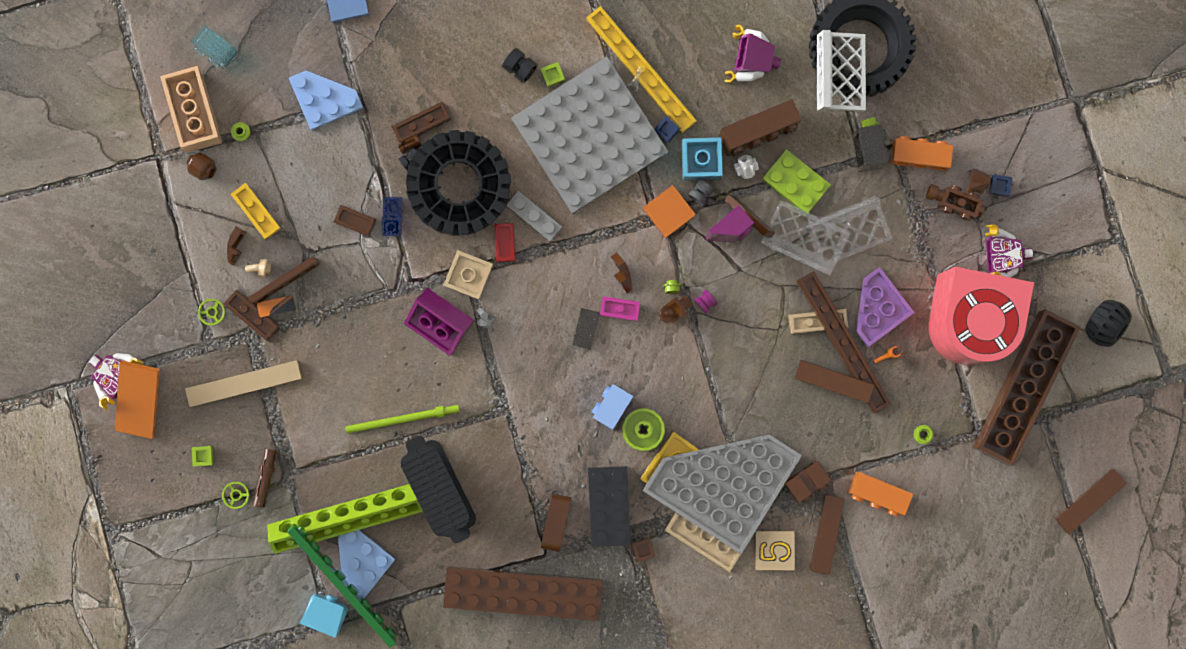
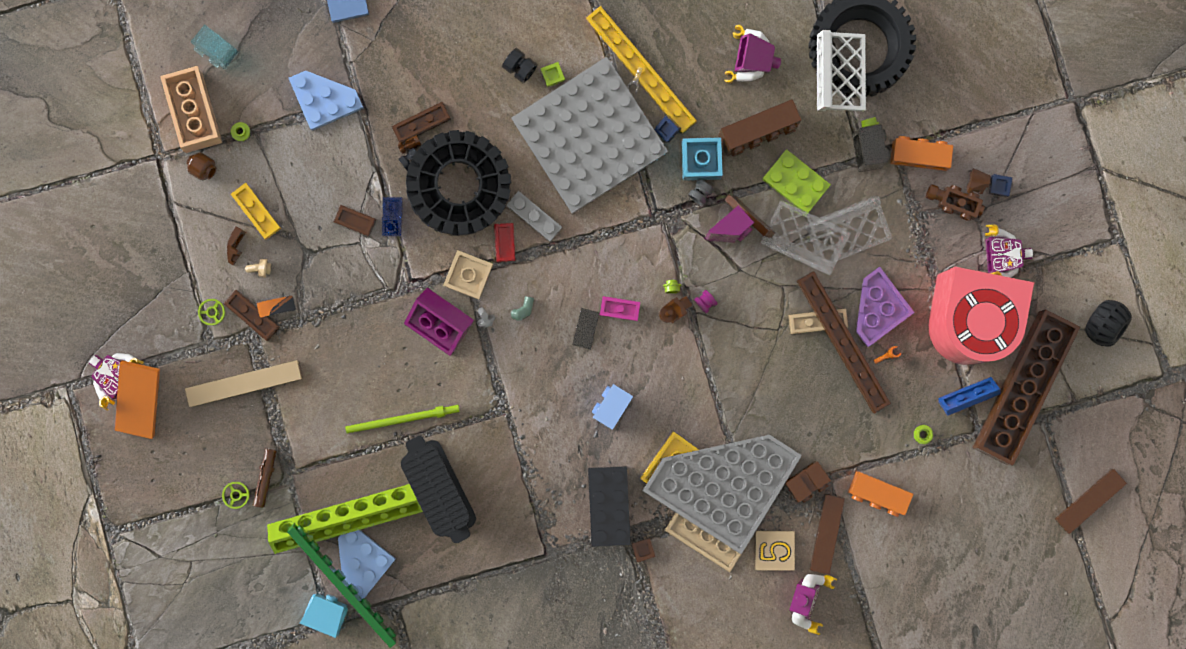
(202, 456): lime plate -> none
(284, 280): reddish brown tile -> none
(523, 593): reddish brown brick -> none
(524, 311): none -> sand green arm
(555, 522): reddish brown beam -> none
(623, 275): reddish brown slope -> none
(646, 440): lime wheel -> none
(669, 211): orange tile -> none
(746, 166): white gear -> none
(805, 598): none -> torso
(834, 381): reddish brown tile -> none
(969, 396): none -> blue plate

